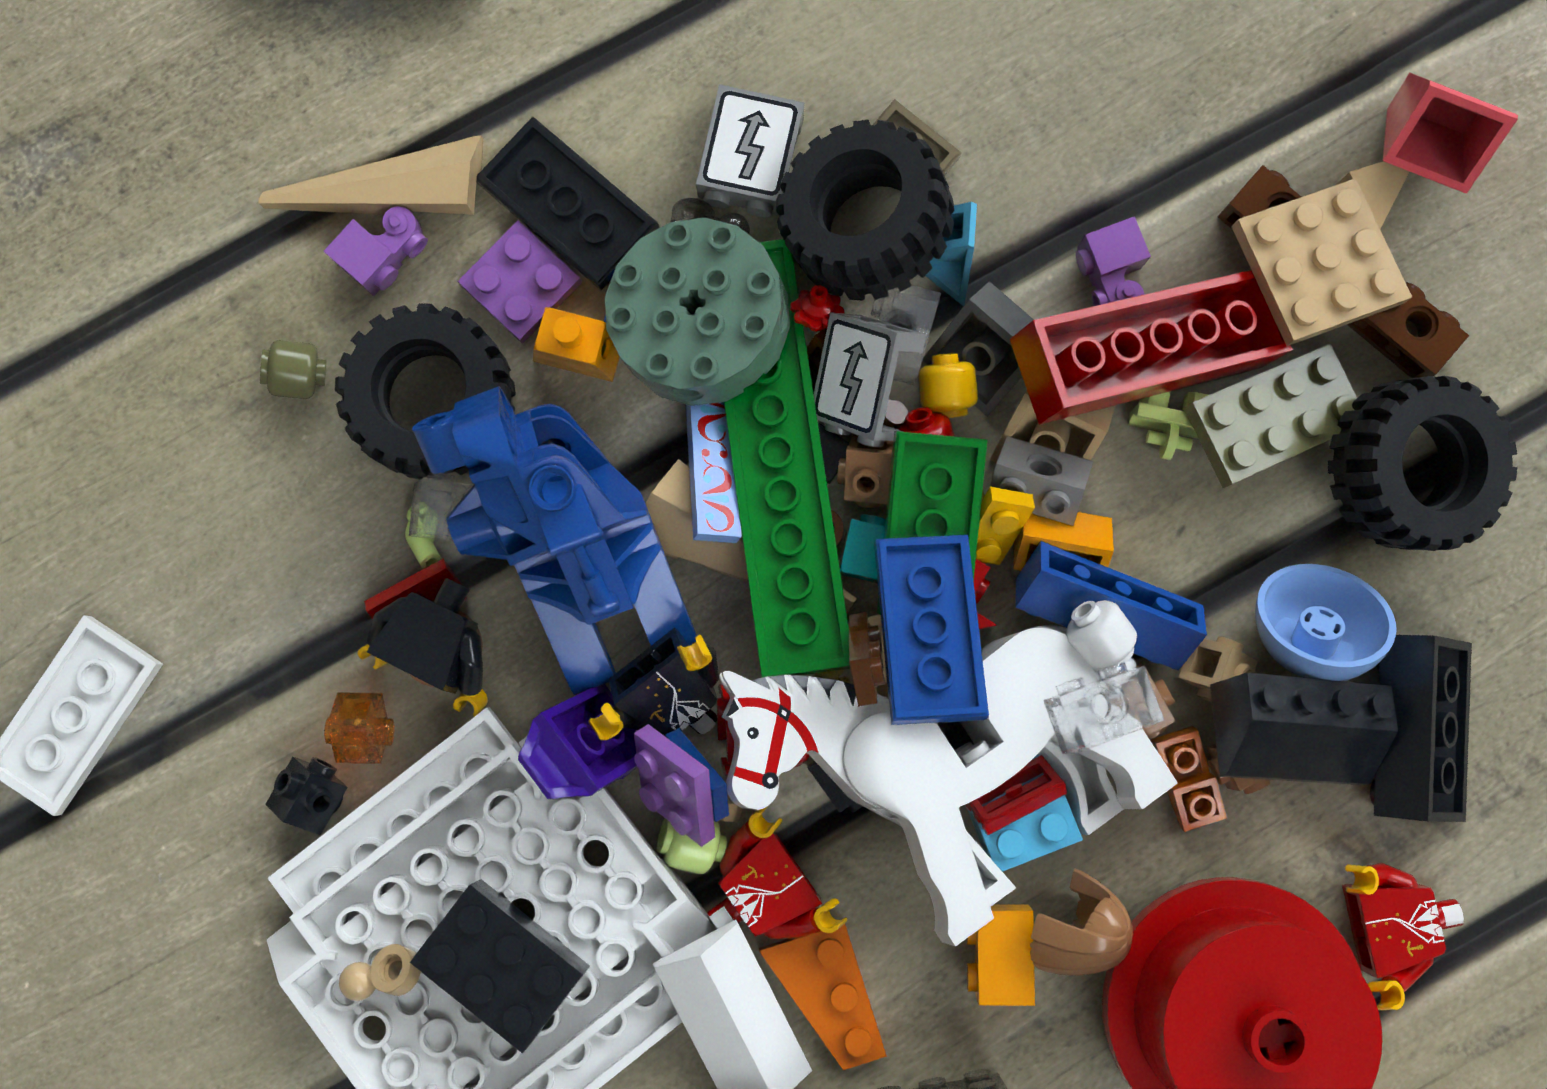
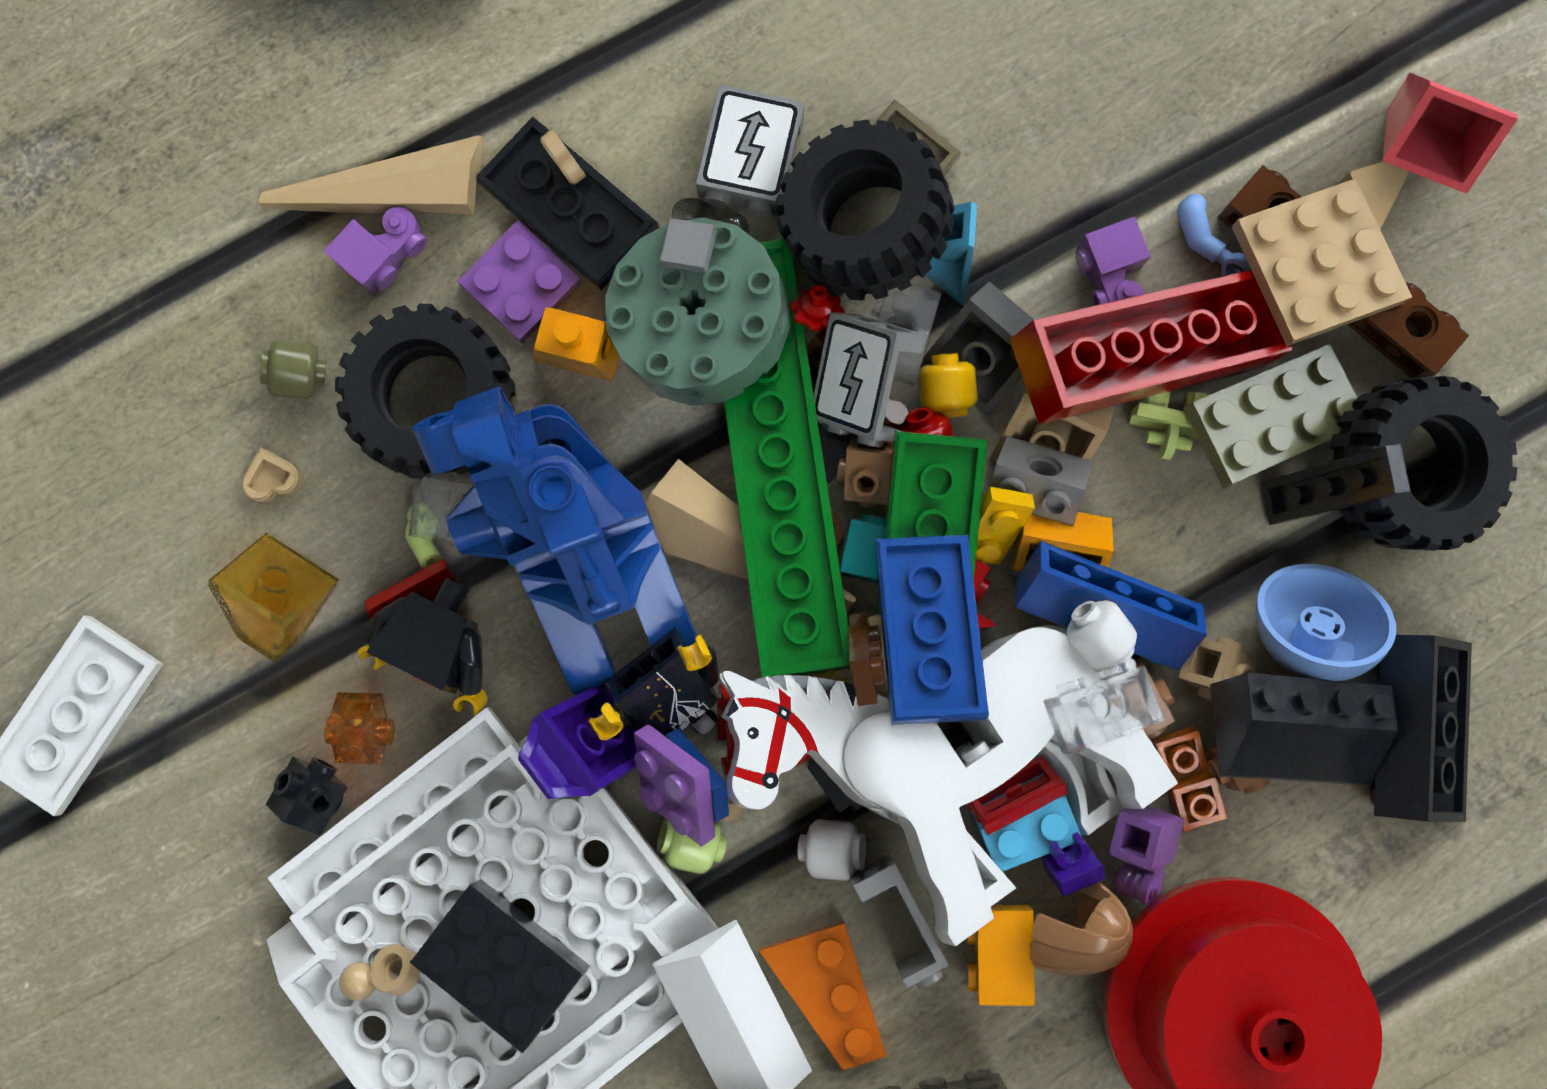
(269, 477): none -> tan tile
(271, 595): none -> clear yellow slope
(562, 157): none -> tan tile
(688, 245): none -> light grey tile
(711, 475): light blue tile -> none
(769, 887): red torso -> none
(833, 850): none -> white head
(925, 966): none -> light grey panel
(1072, 866): none -> dark purple tile
(1147, 843): none -> medium lavender brick
(1199, 238): none -> light blue arm
(1336, 485): none -> black plate
(1396, 928): red torso -> none

